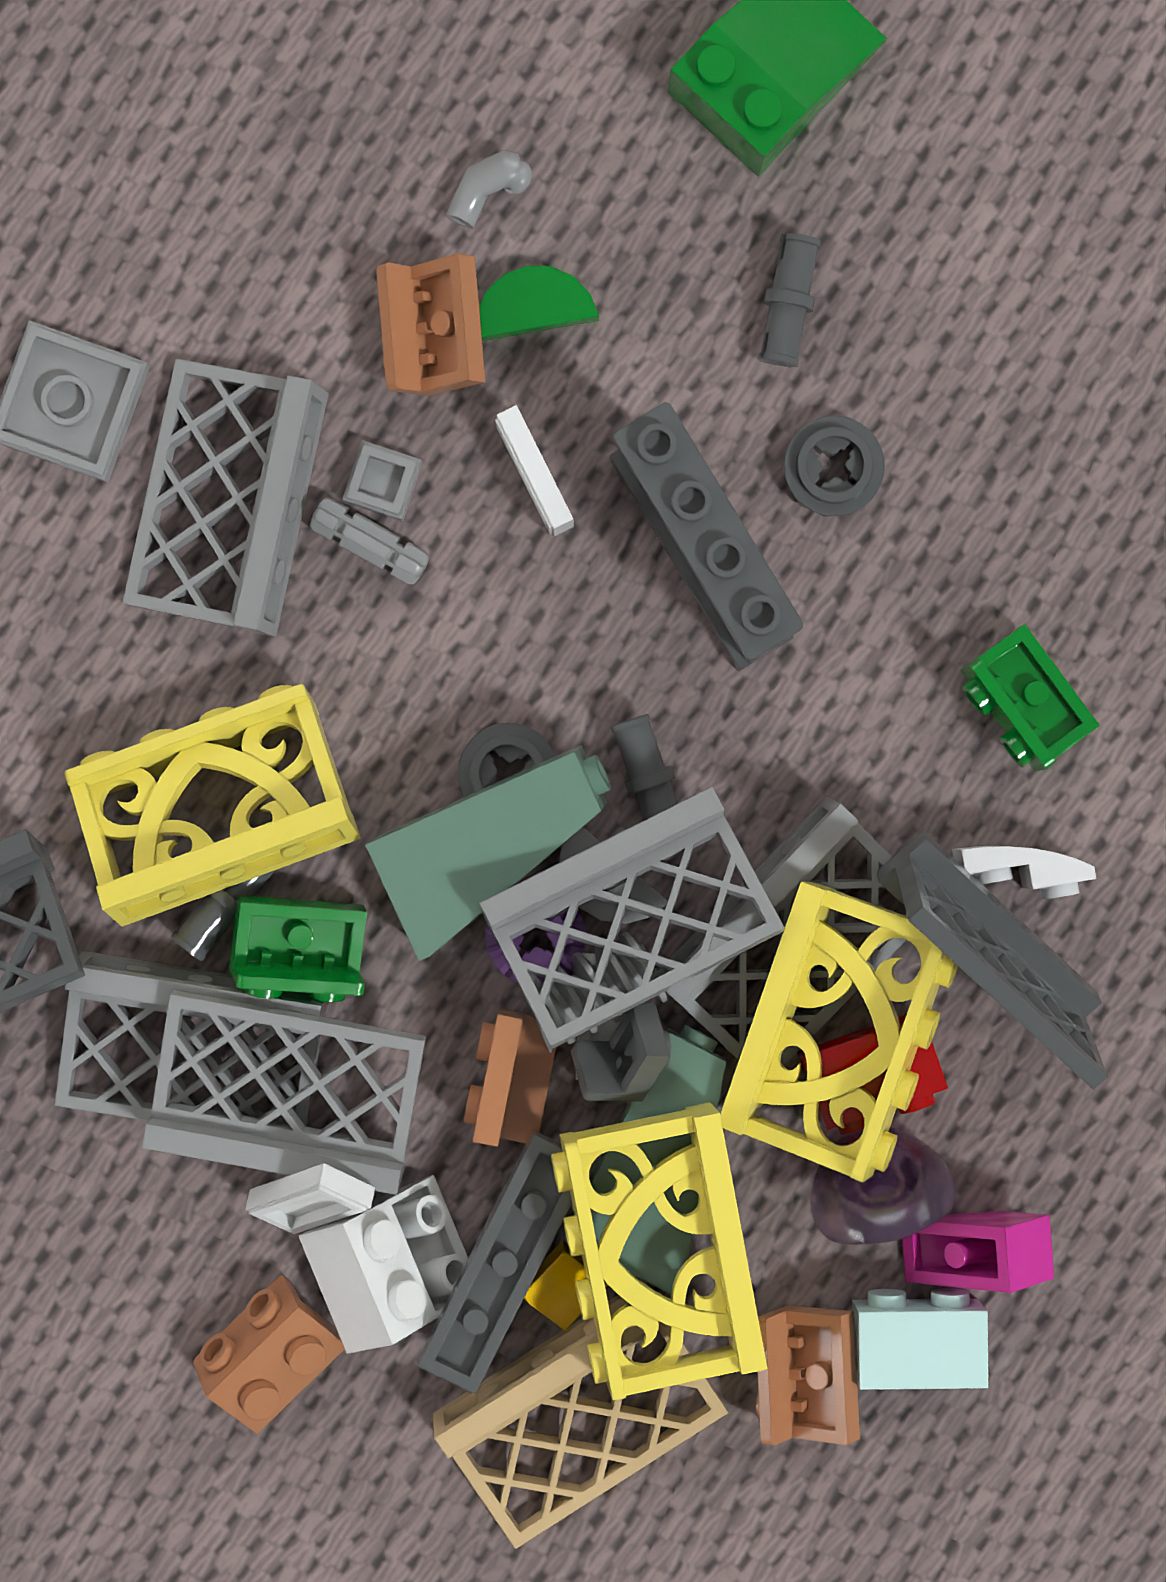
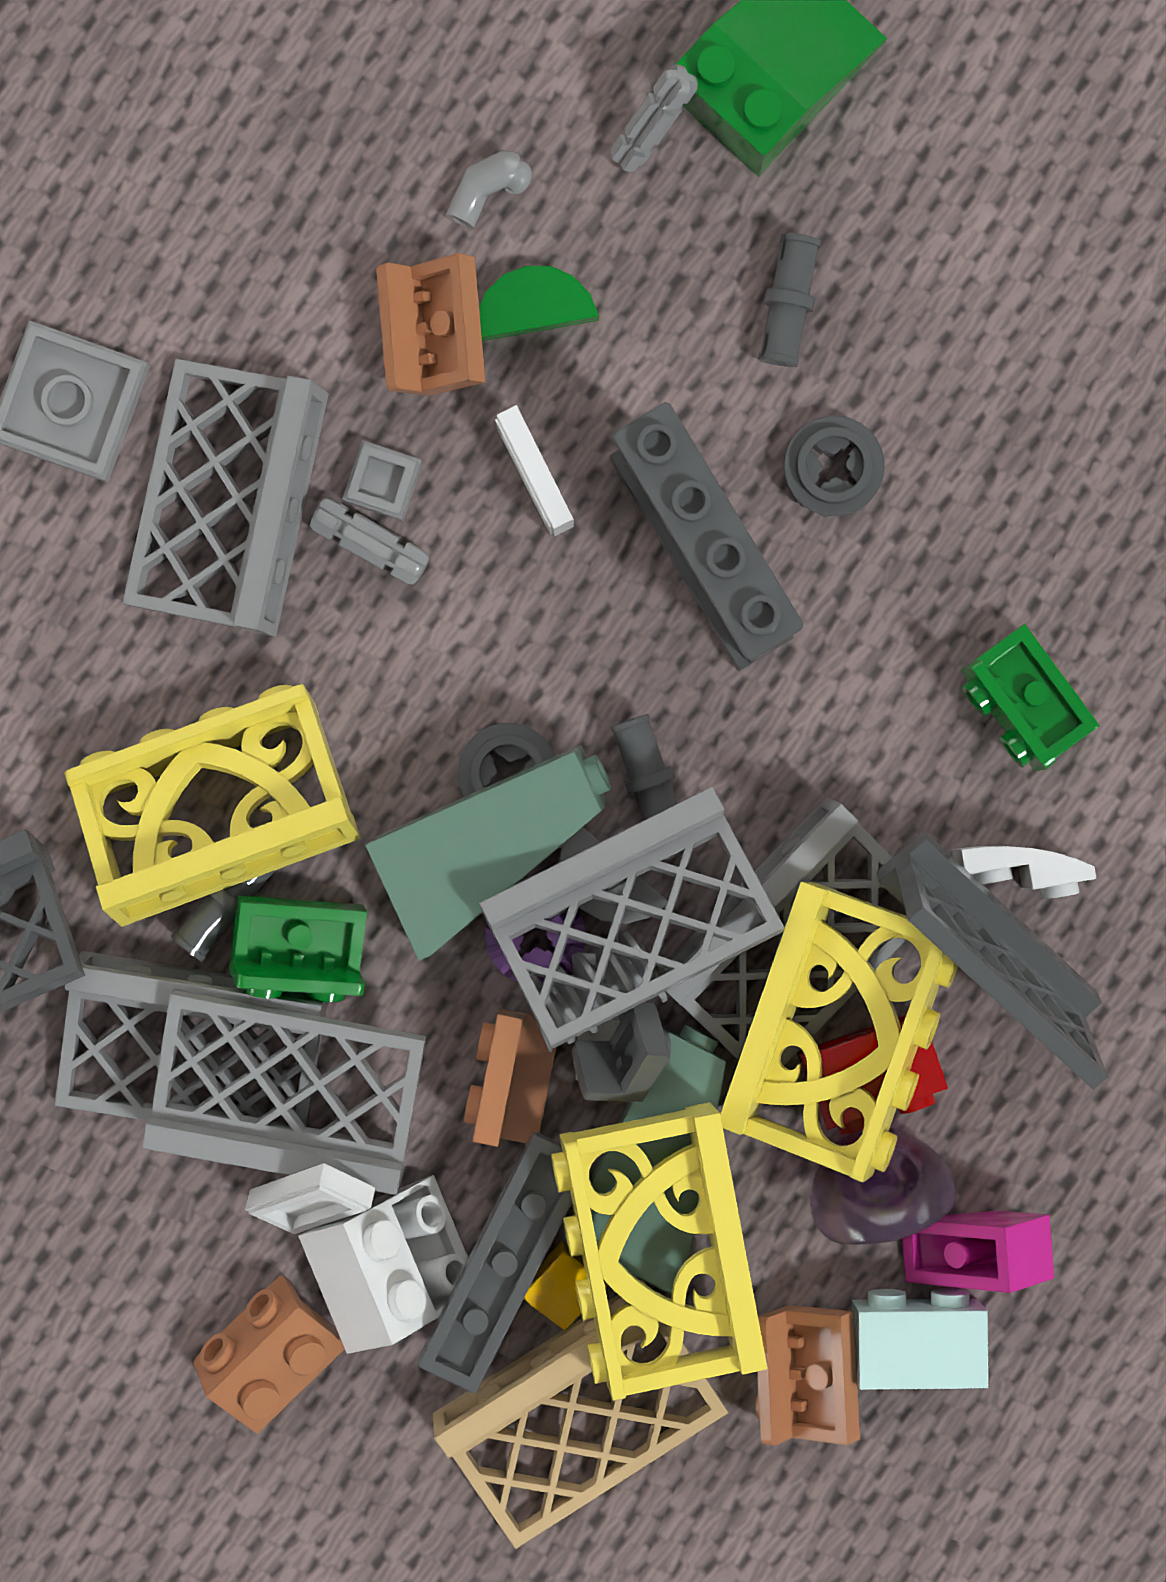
(654, 118): none -> light grey axle

